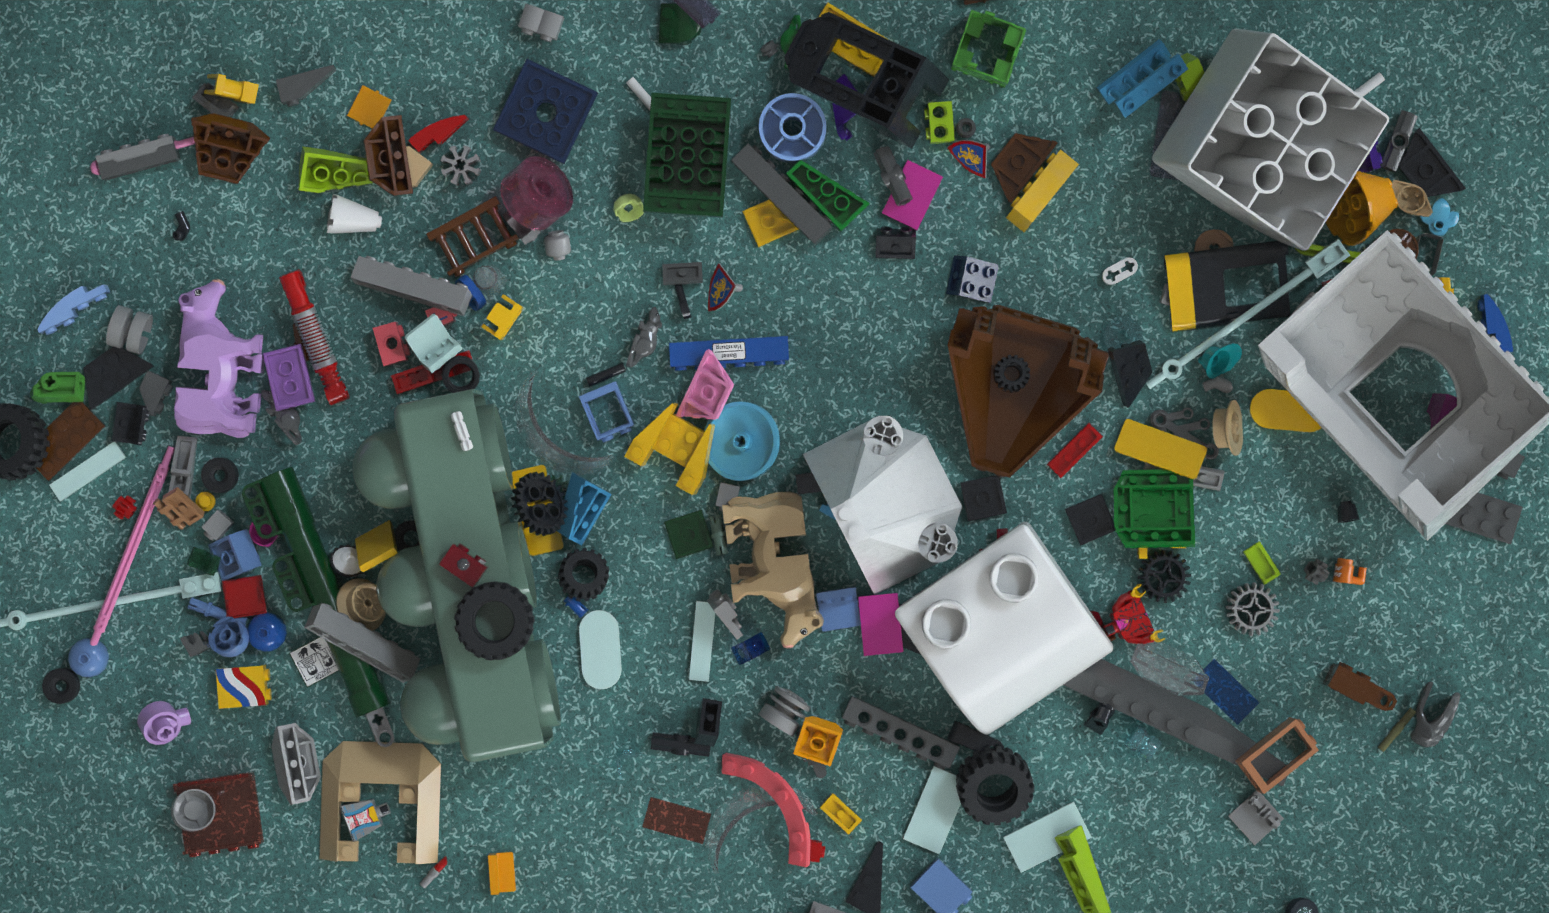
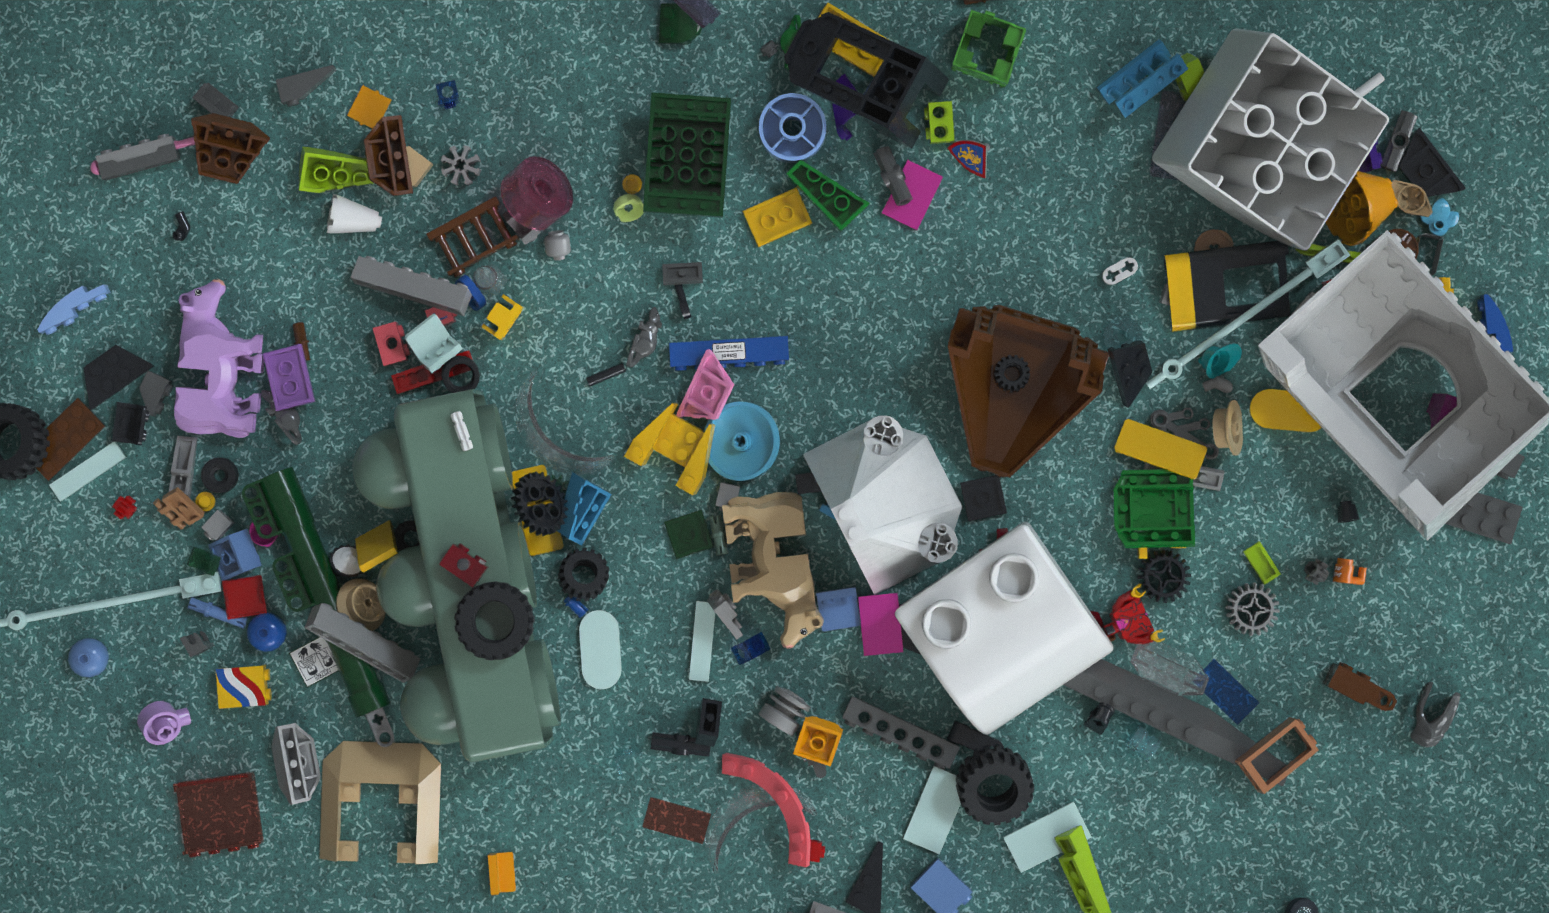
(59, 388): bright green piece -> none
(72, 685): black tyre -> none
(127, 329): light grey wheel -> none
(132, 546): bright pink axle -> none
(193, 810): light grey wheel -> none
(229, 637): medium blue cylinder -> none
(237, 90): yellow piece -> none
(312, 335): red piece -> none
(364, 817): torso -> none
(434, 872): light grey piece -> none
(438, 132): red slope -> none
(450, 102): none -> clear blue bracket
(539, 86): dark blue piece -> none
(540, 22): light grey brick -> none
(608, 435): medium blue window -> none
(632, 184): none -> yellow plate
(640, 92): white piece -> none
(721, 289): shield -> none
(781, 194): dark grey brick -> none
(840, 813): yellow plate -> none
(895, 243): black bracket -> none
(966, 121): dark grey plate -> none
(972, 278): bracket -> none
(1019, 162): reddish brown wing -> none
(1042, 190): yellow wedge -> none
(1074, 450): red tile -> none
(1090, 519): black plate -> none
(1256, 817): light grey hinge -> none
(1396, 730): olive piece -> none

